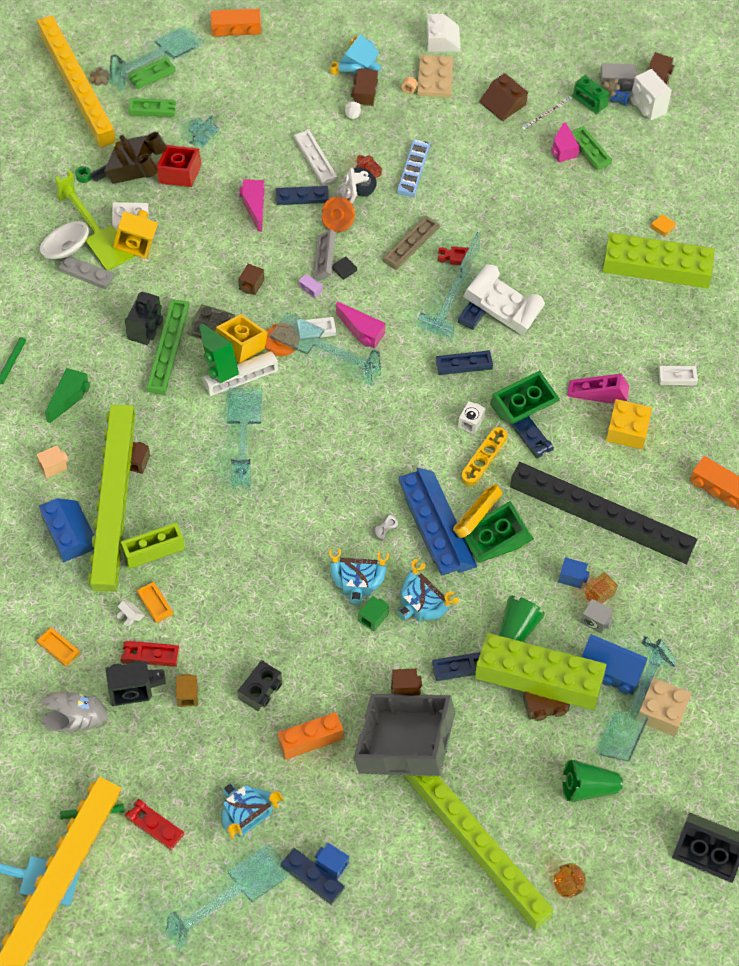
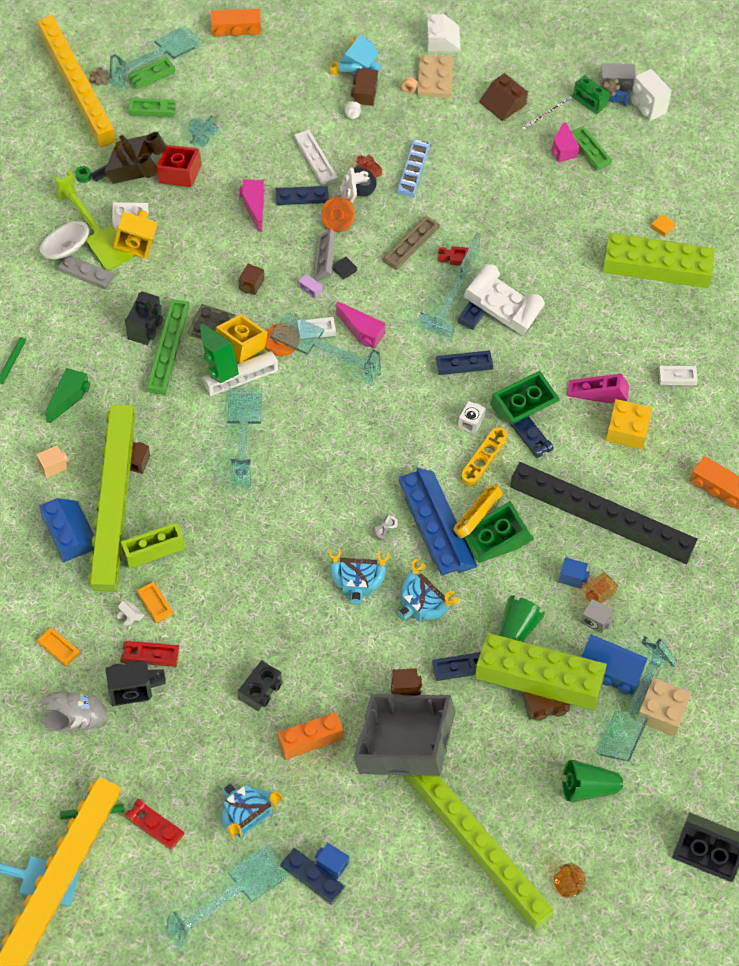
(187, 690): pearl gold brick -> none
(373, 613): green brick -> none
(662, 66): reddish brown brick -> none

